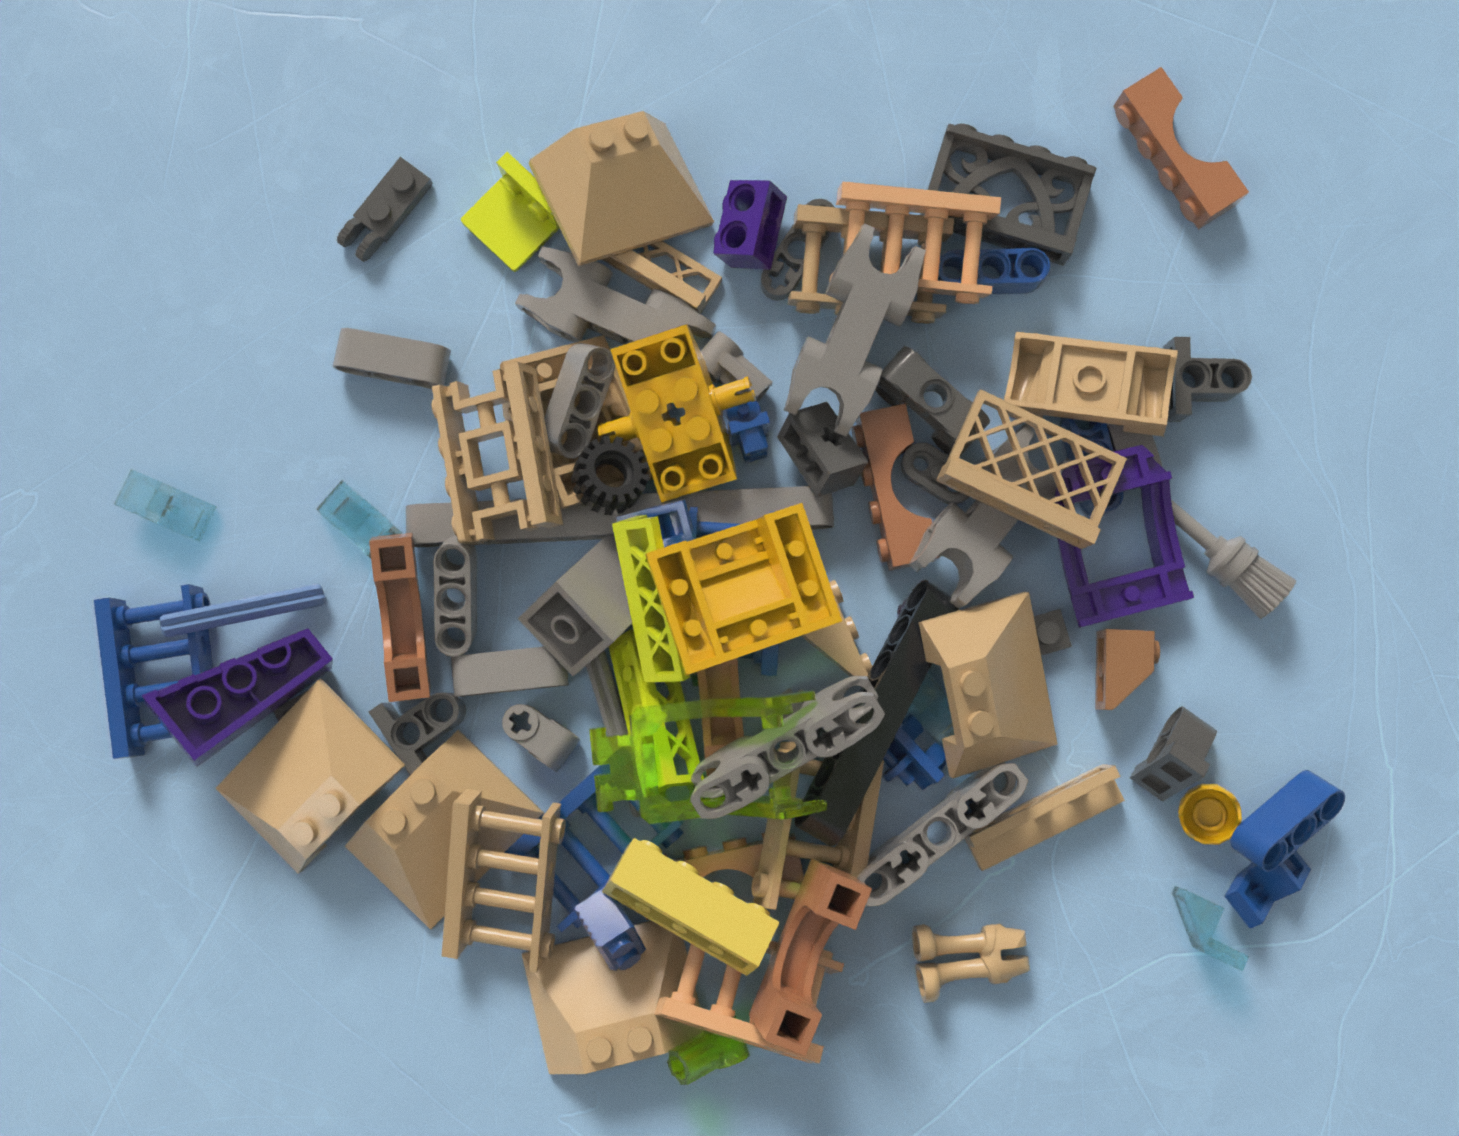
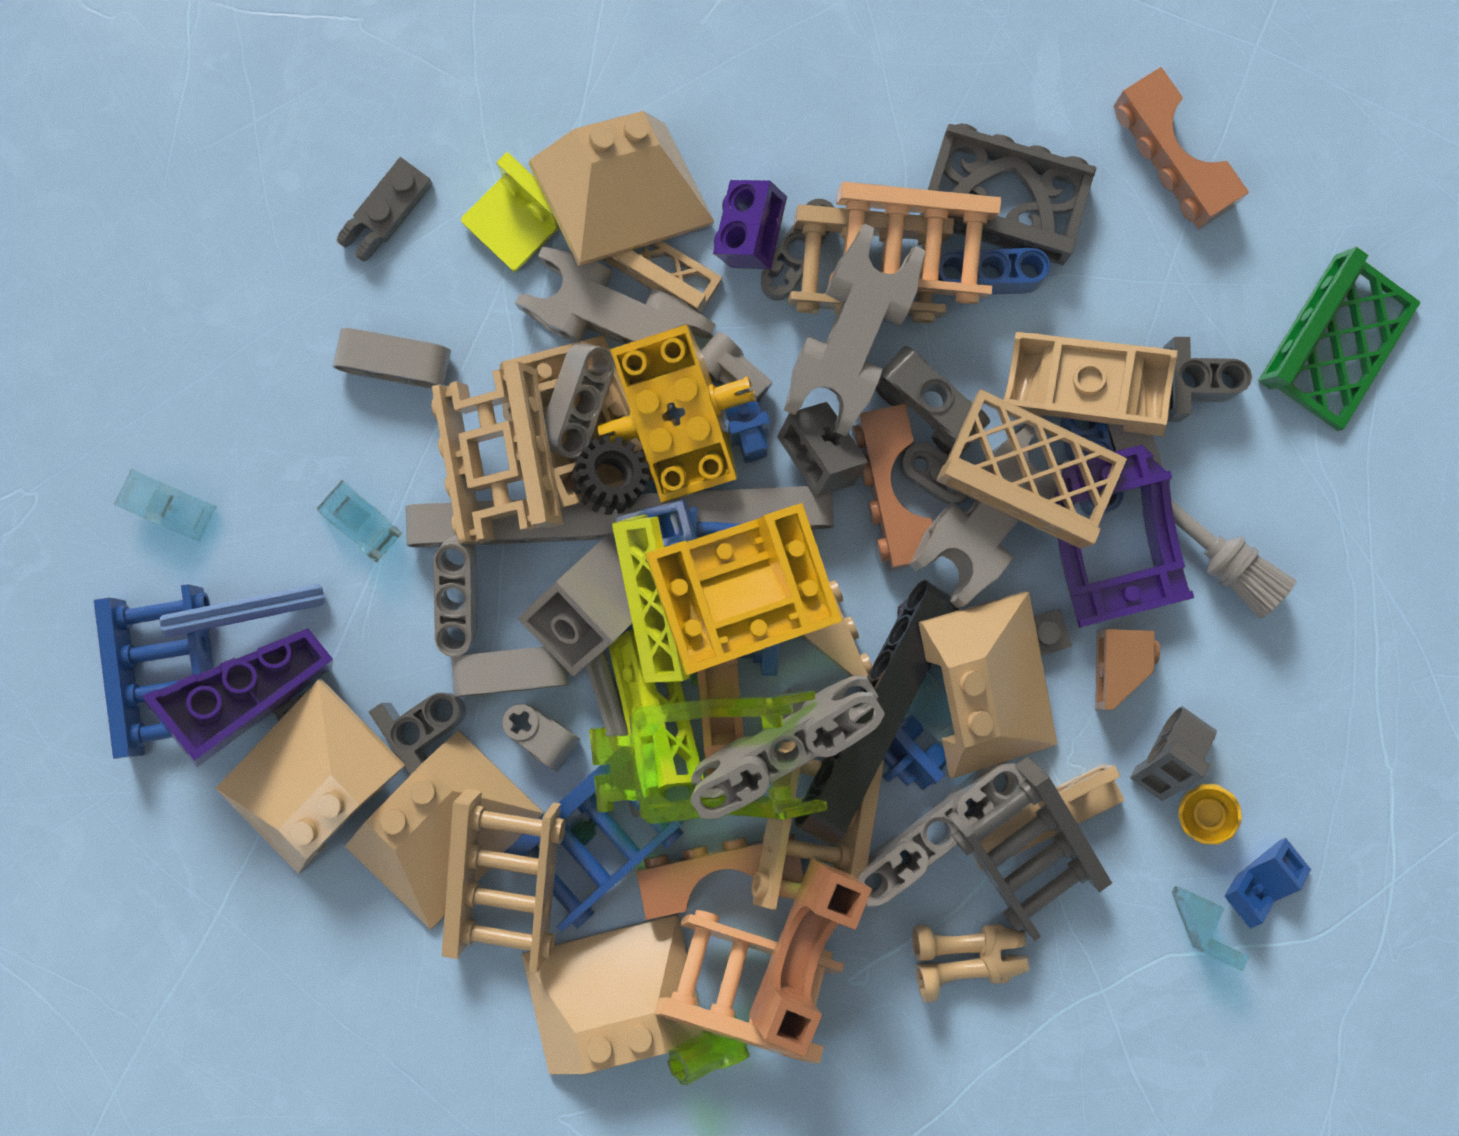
(401, 617): nougat arch -> none
(584, 830): none -> piece
(610, 930): brick -> none
(691, 906): light yellow brick -> none
(1068, 842): none -> dark grey fence
(1287, 820): blue beam -> none
(1320, 315): none -> green fence

